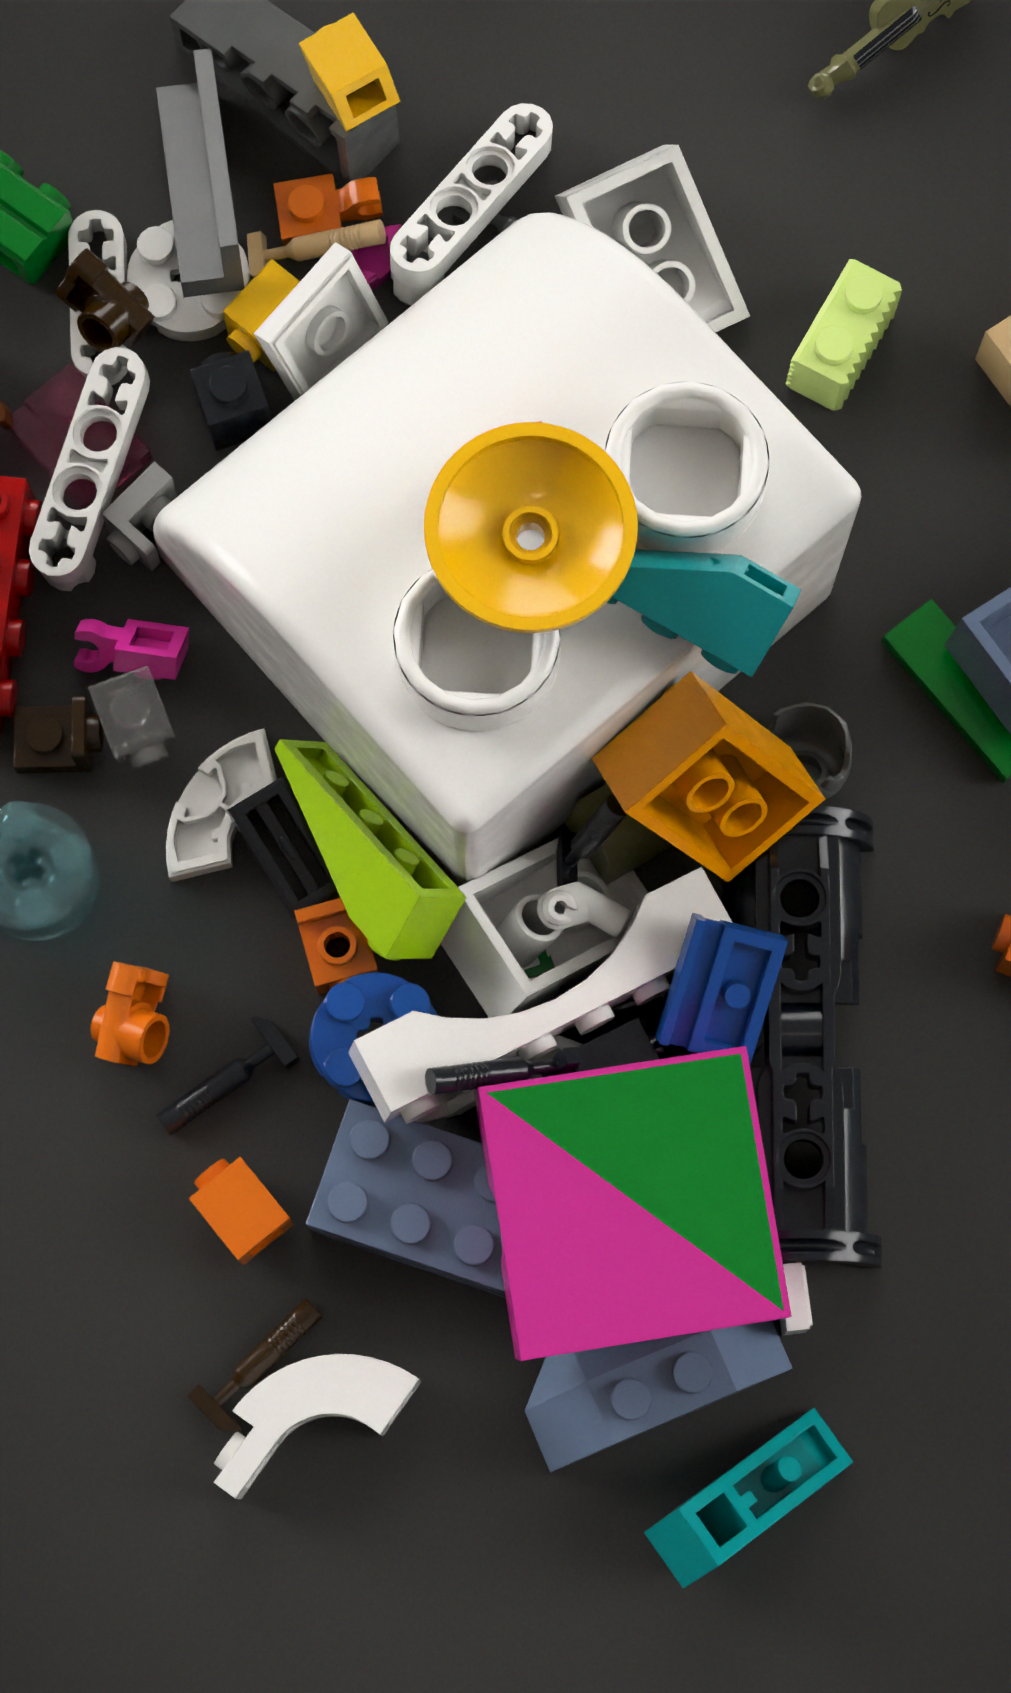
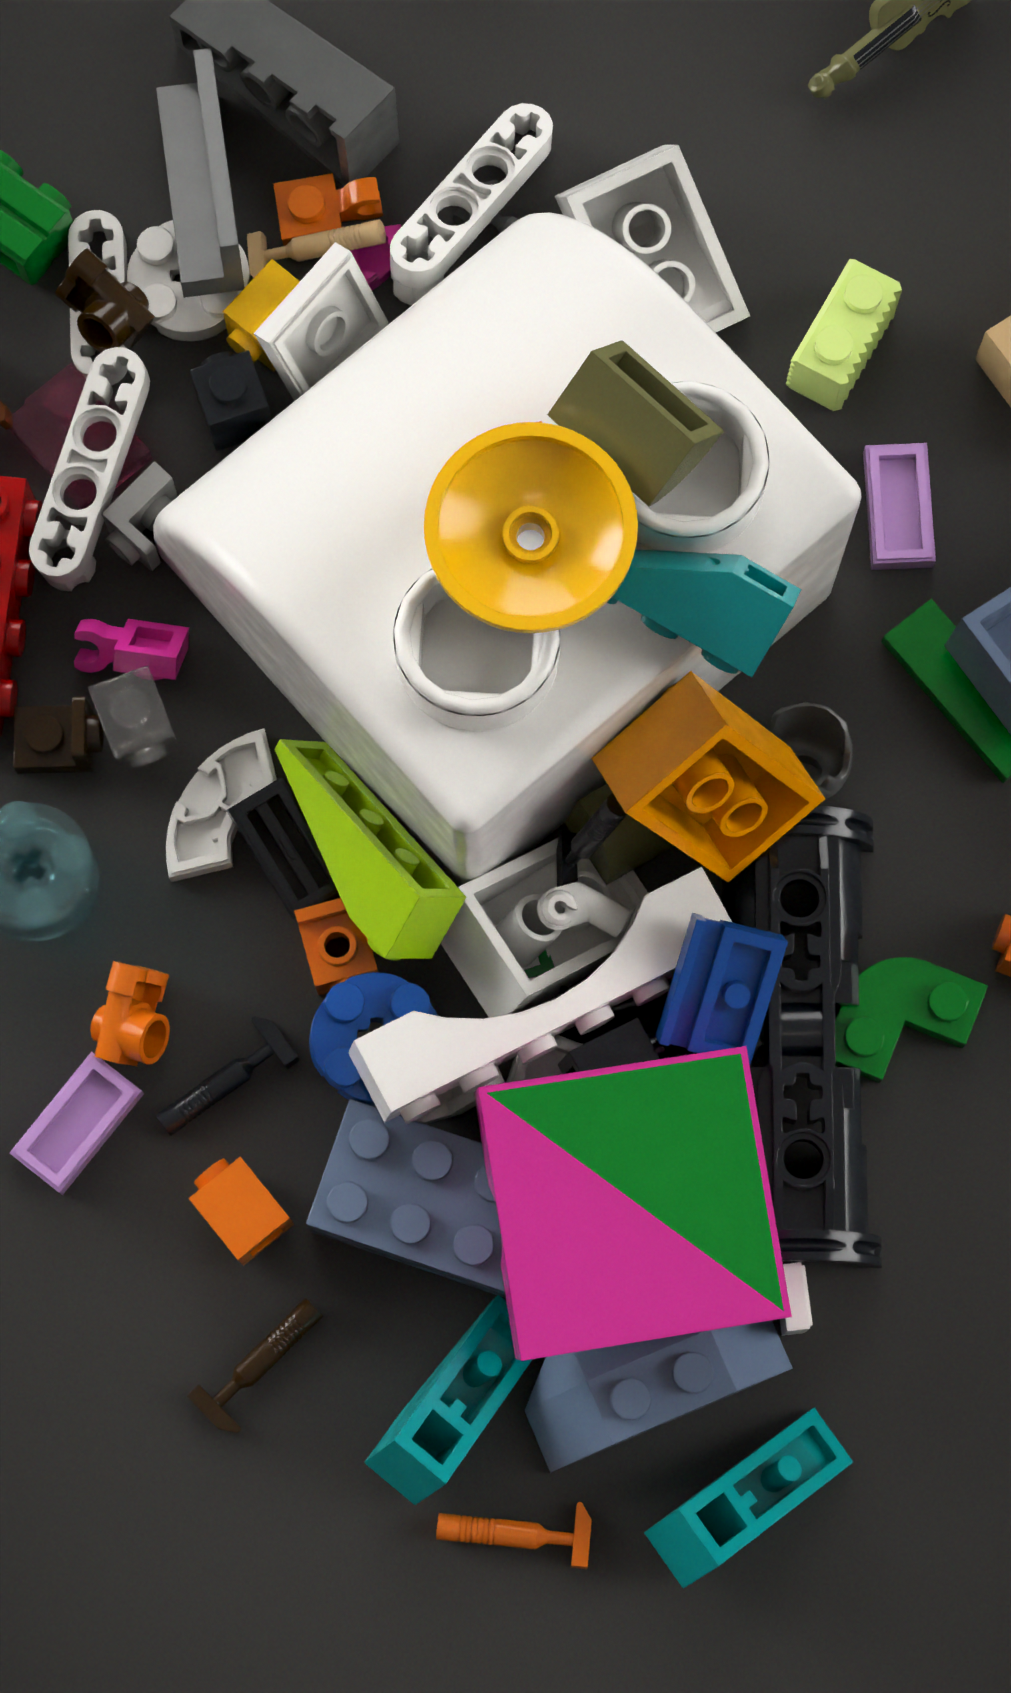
(76, 1123): none -> lavender tile
(306, 1391): white arch -> none
(349, 71): yellow brick -> none
(450, 1408): none -> teal slope
(498, 1071): black piece -> none
(518, 1533): none -> orange piece
(636, 420): none -> olive brick
(899, 506): none -> lavender tile
(900, 995): none -> green plate

